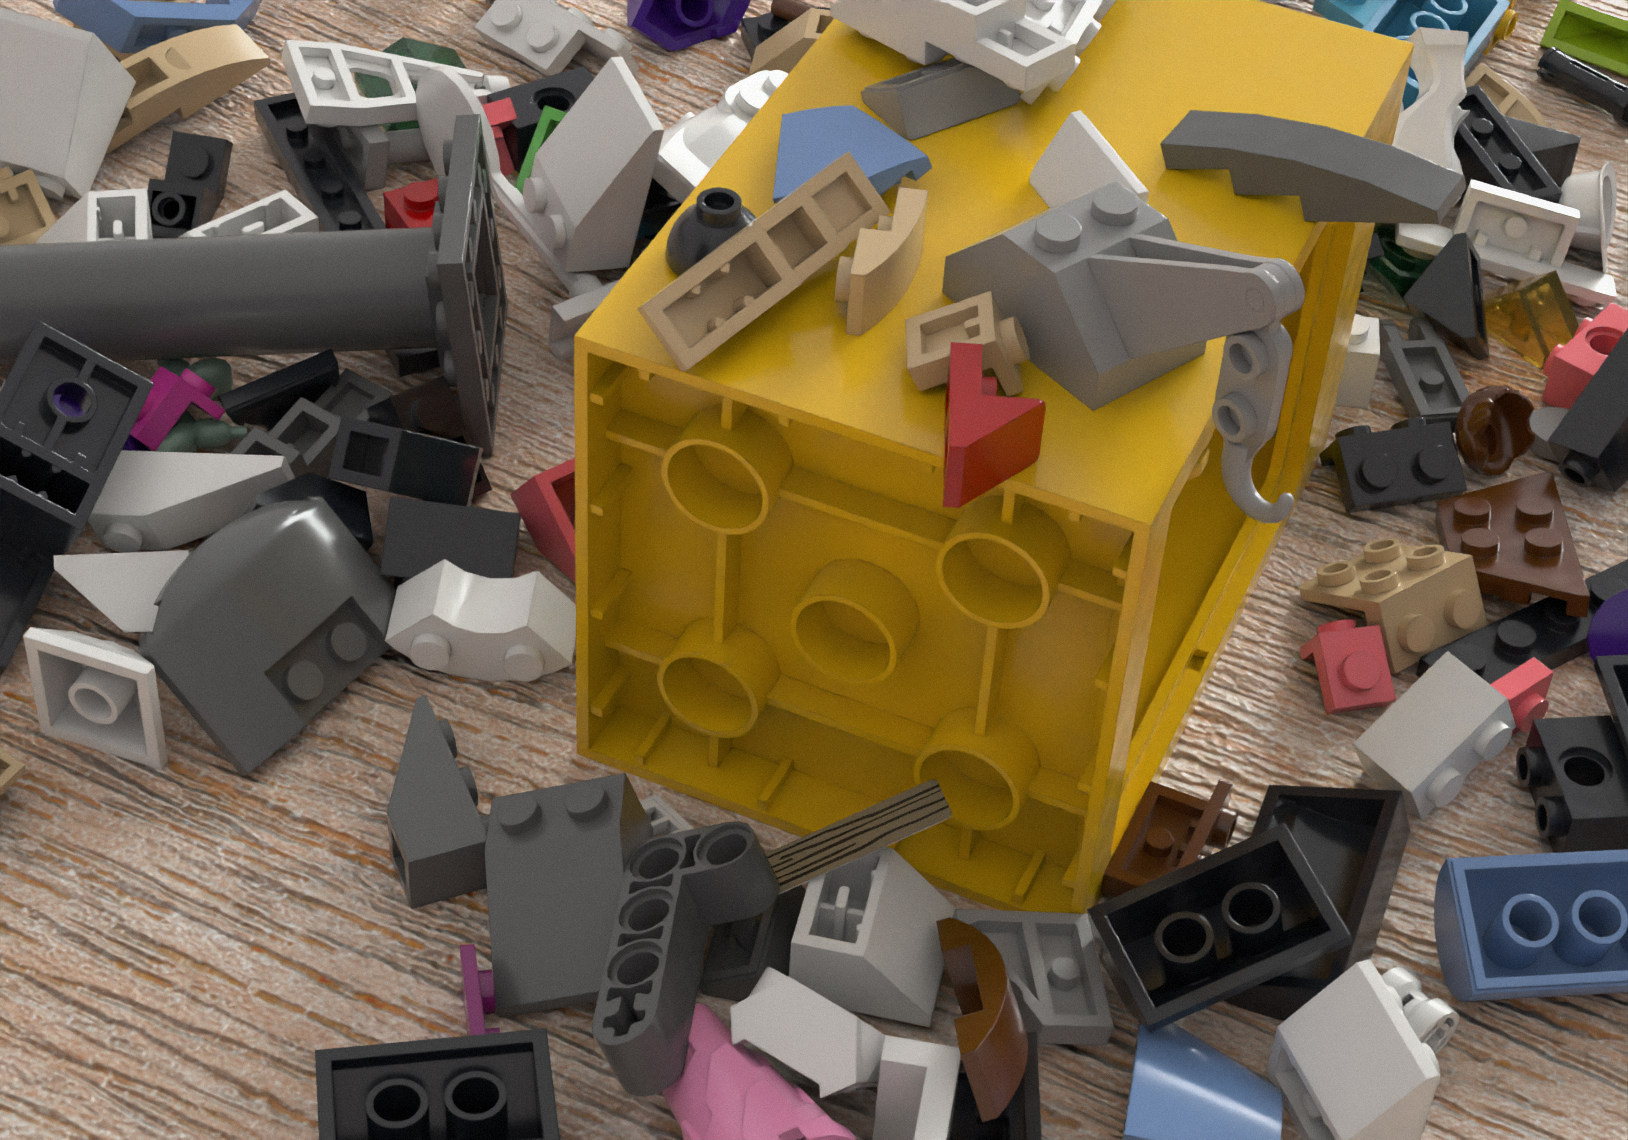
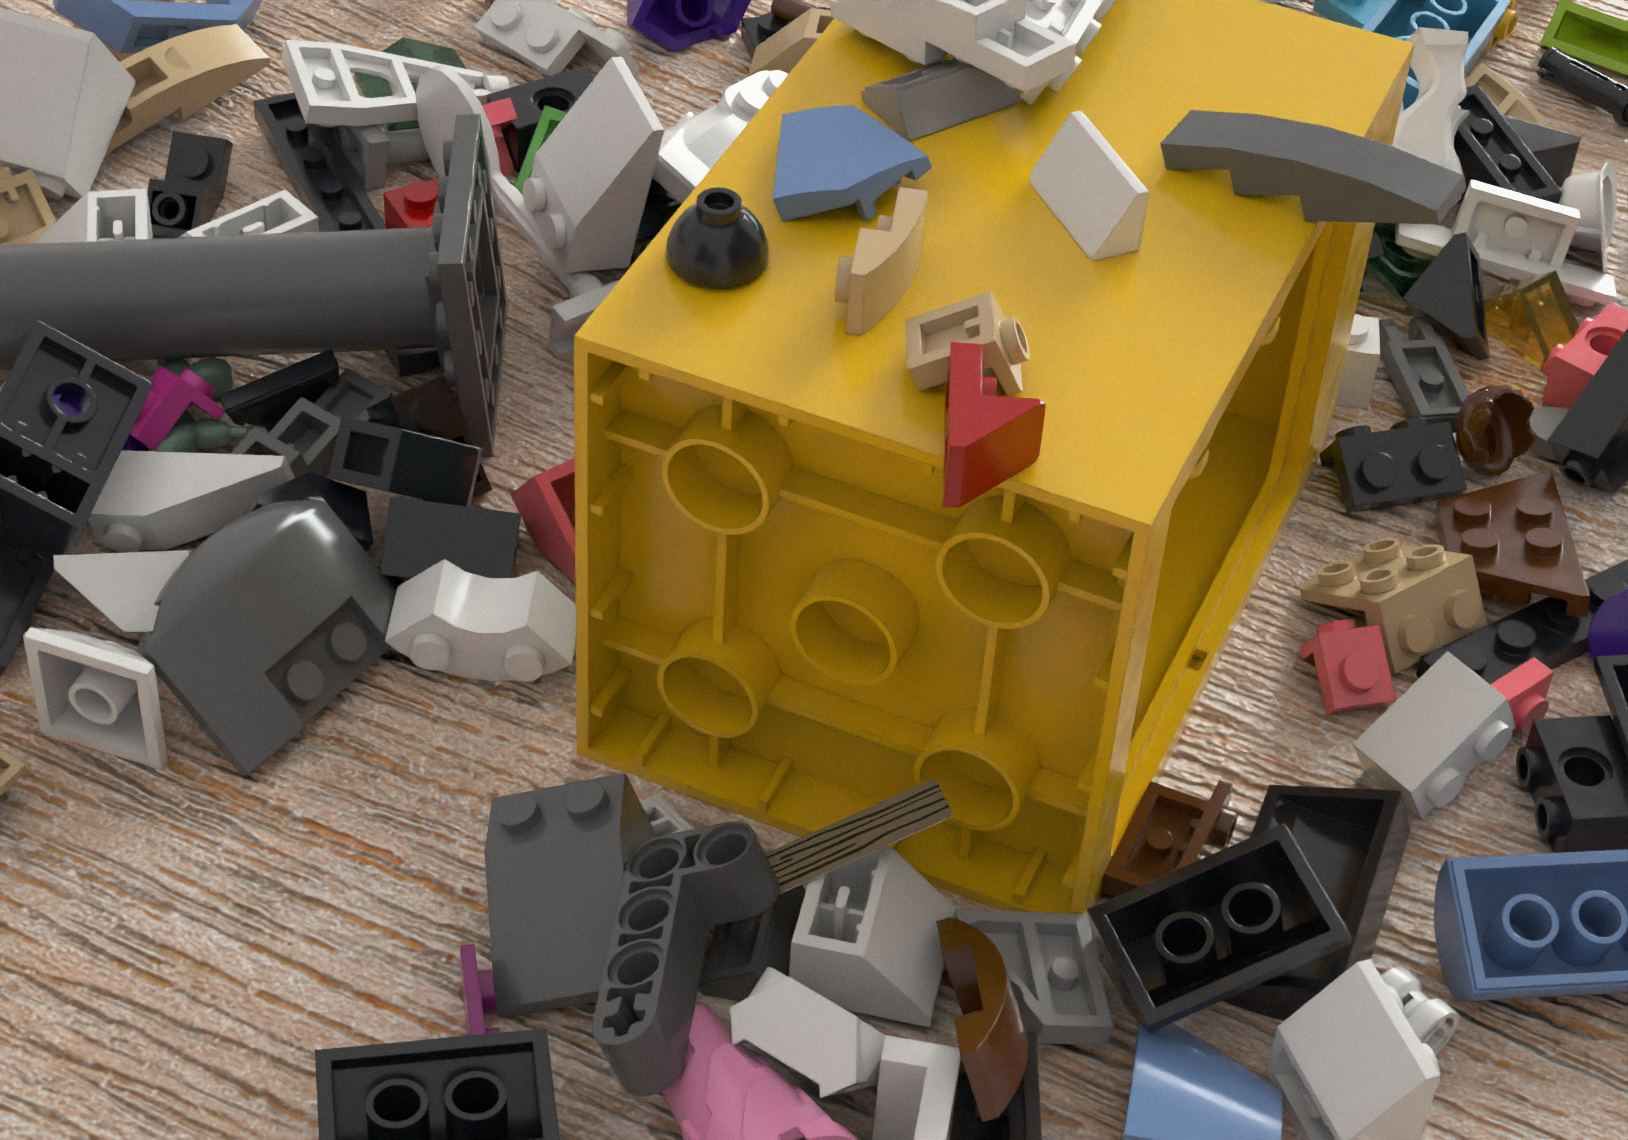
(433, 816): dark grey slope -> none
(763, 262): tan slope -> none
(1123, 302): light grey slope -> none

